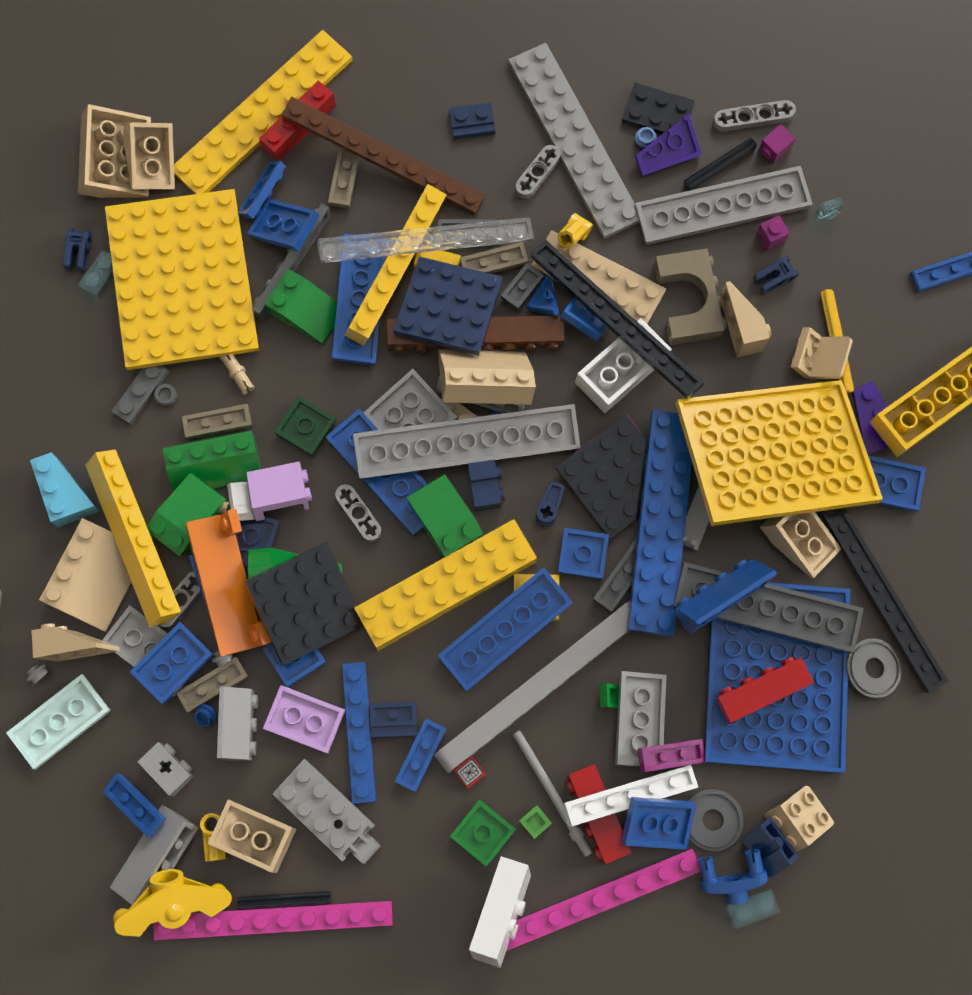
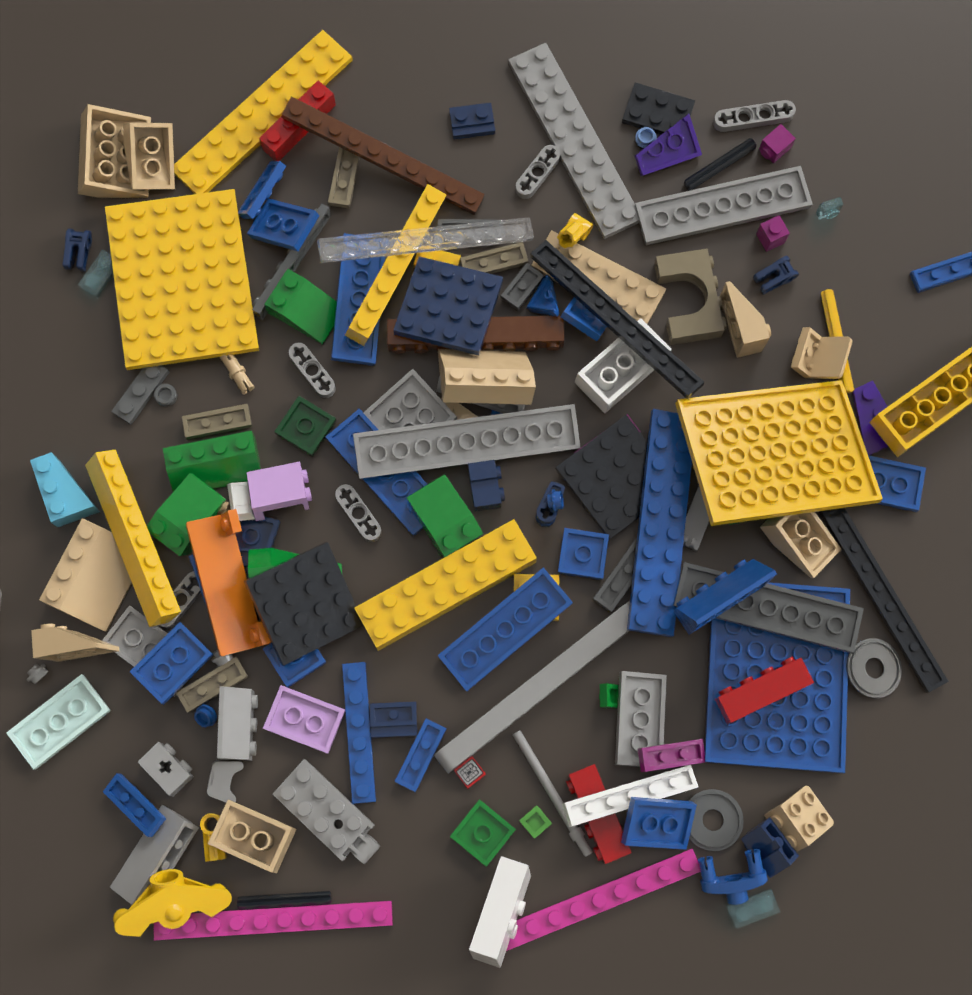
(221, 777): none -> light grey piece
(313, 361): none -> light grey beam
(555, 500): none -> blue plate

